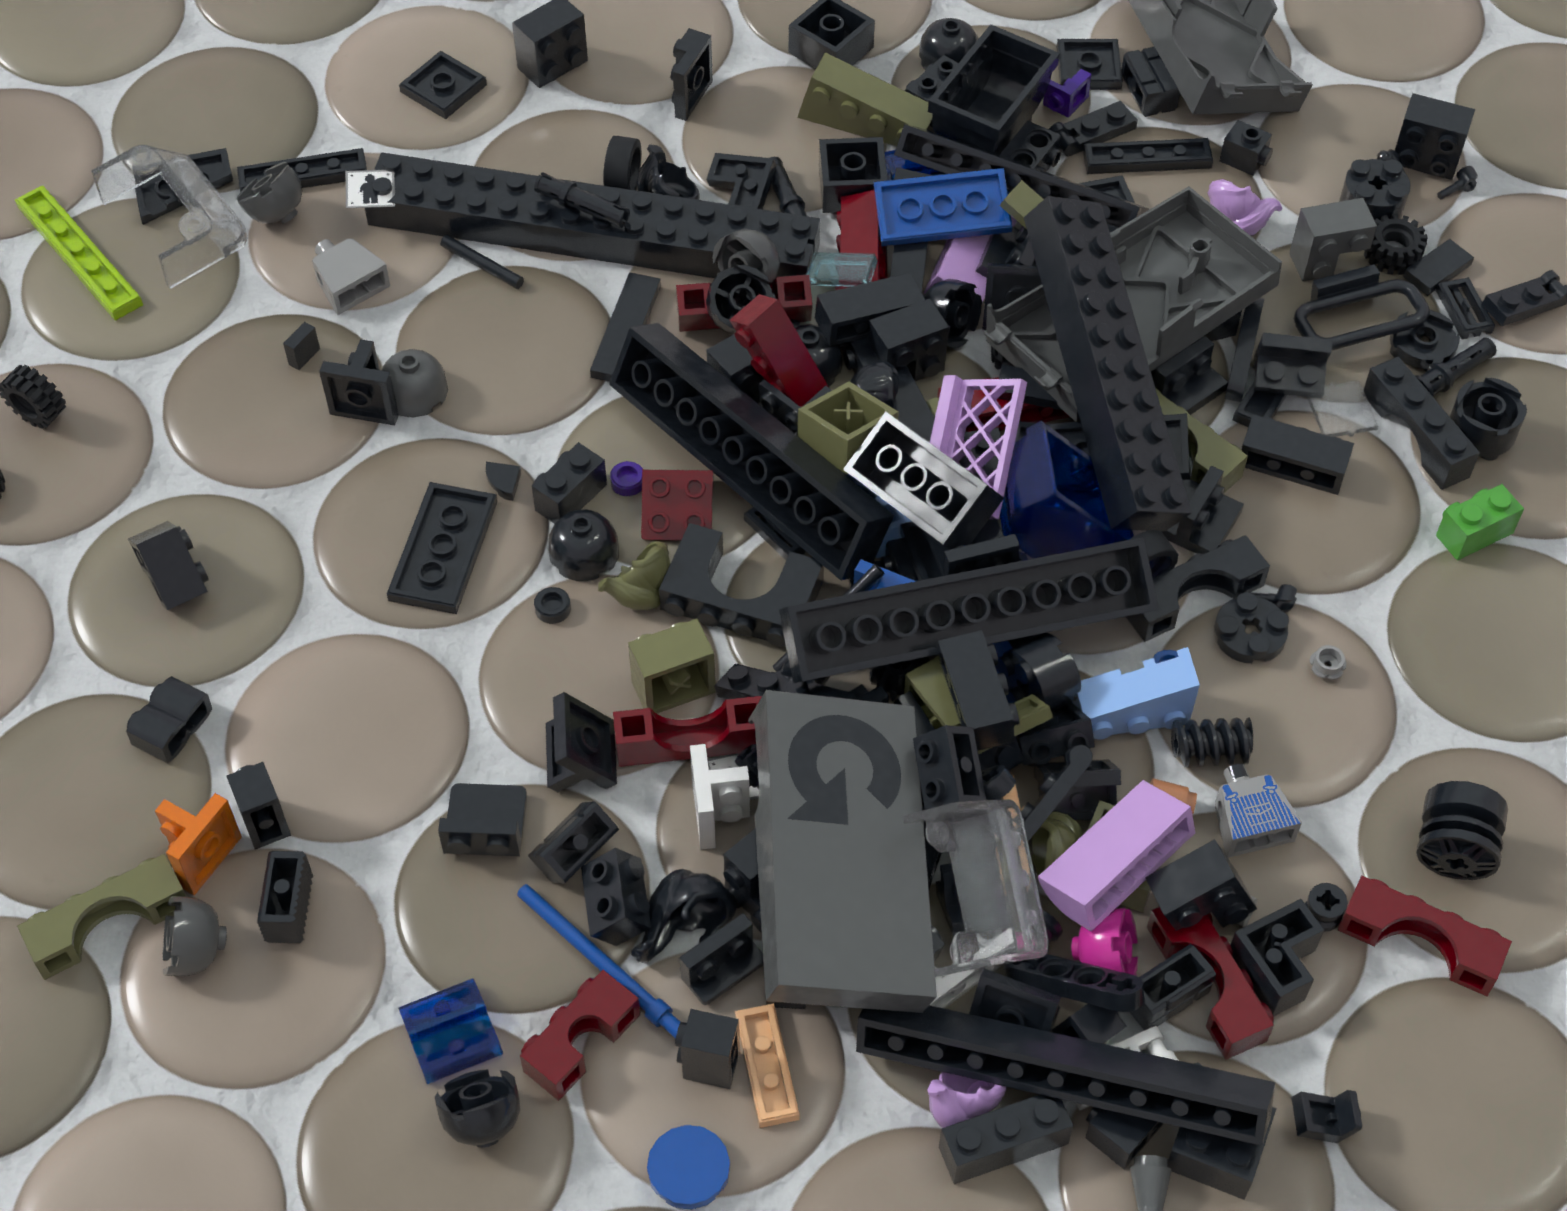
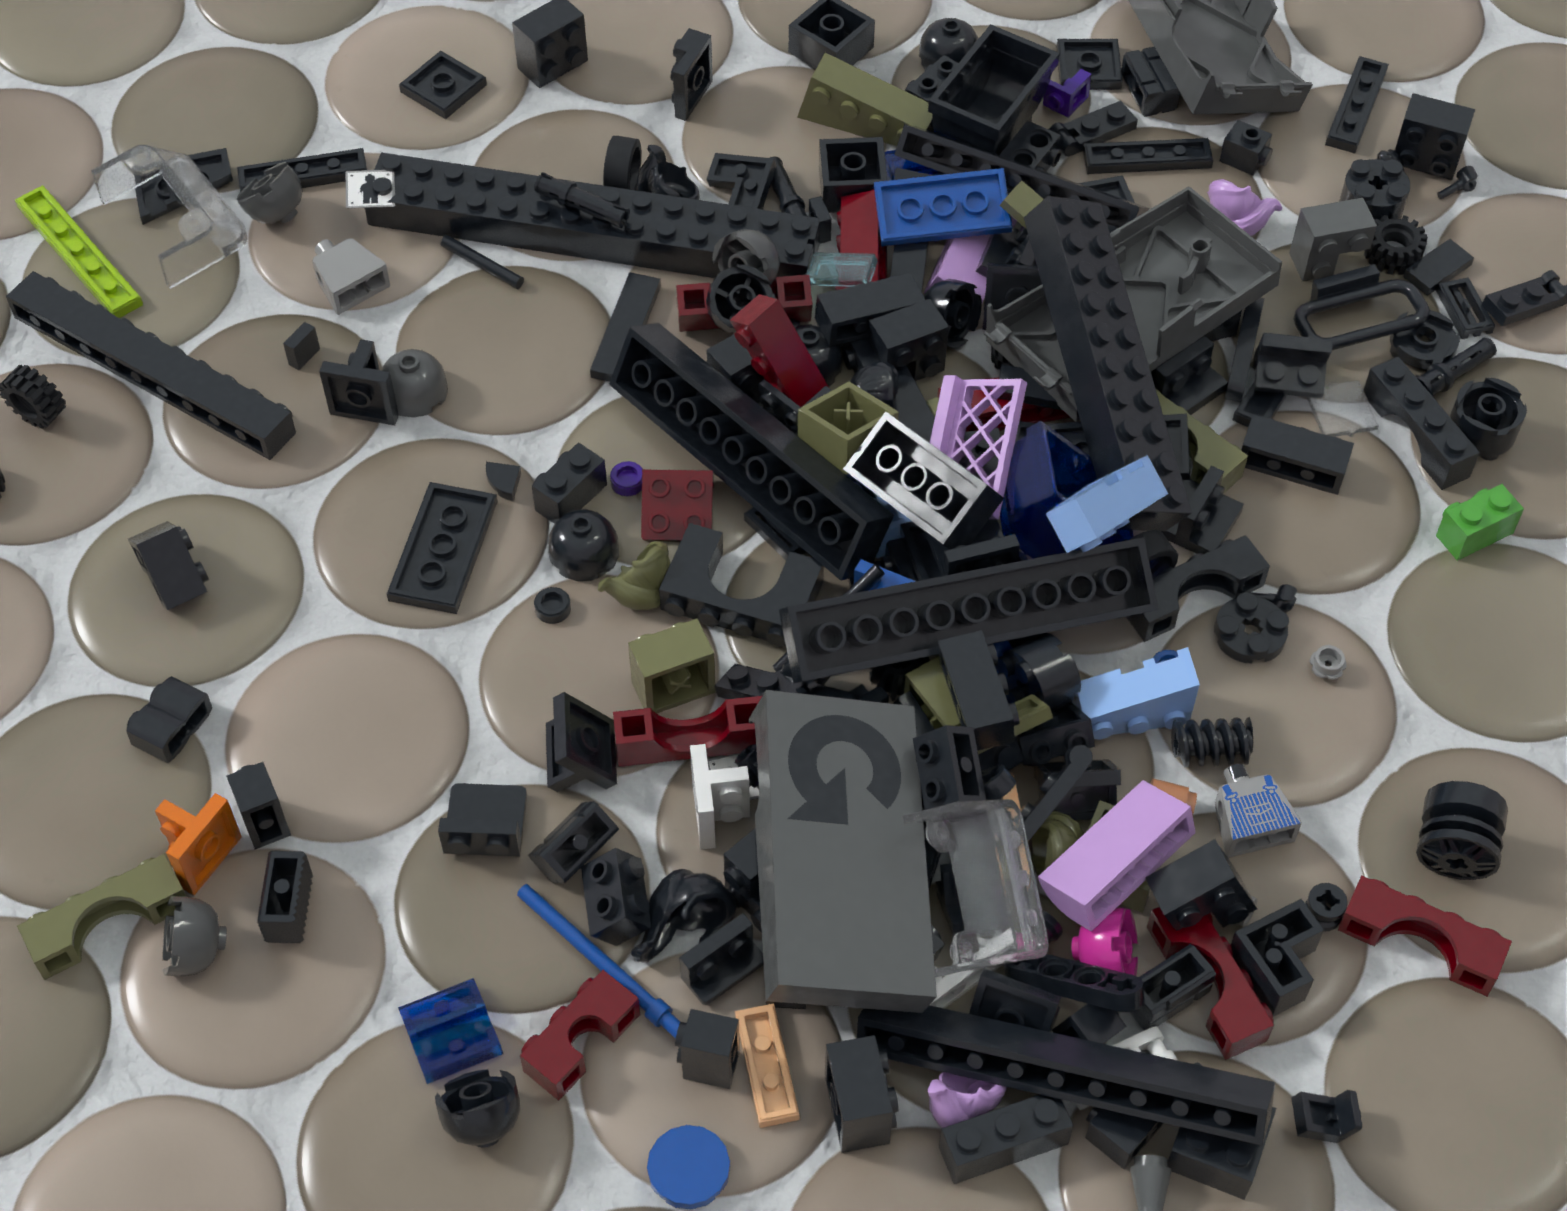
(152, 365): none -> black brick
(818, 209): none -> black tile
(860, 1093): none -> black brick
(1106, 505): none -> light blue wedge
(1357, 104): none -> black tile

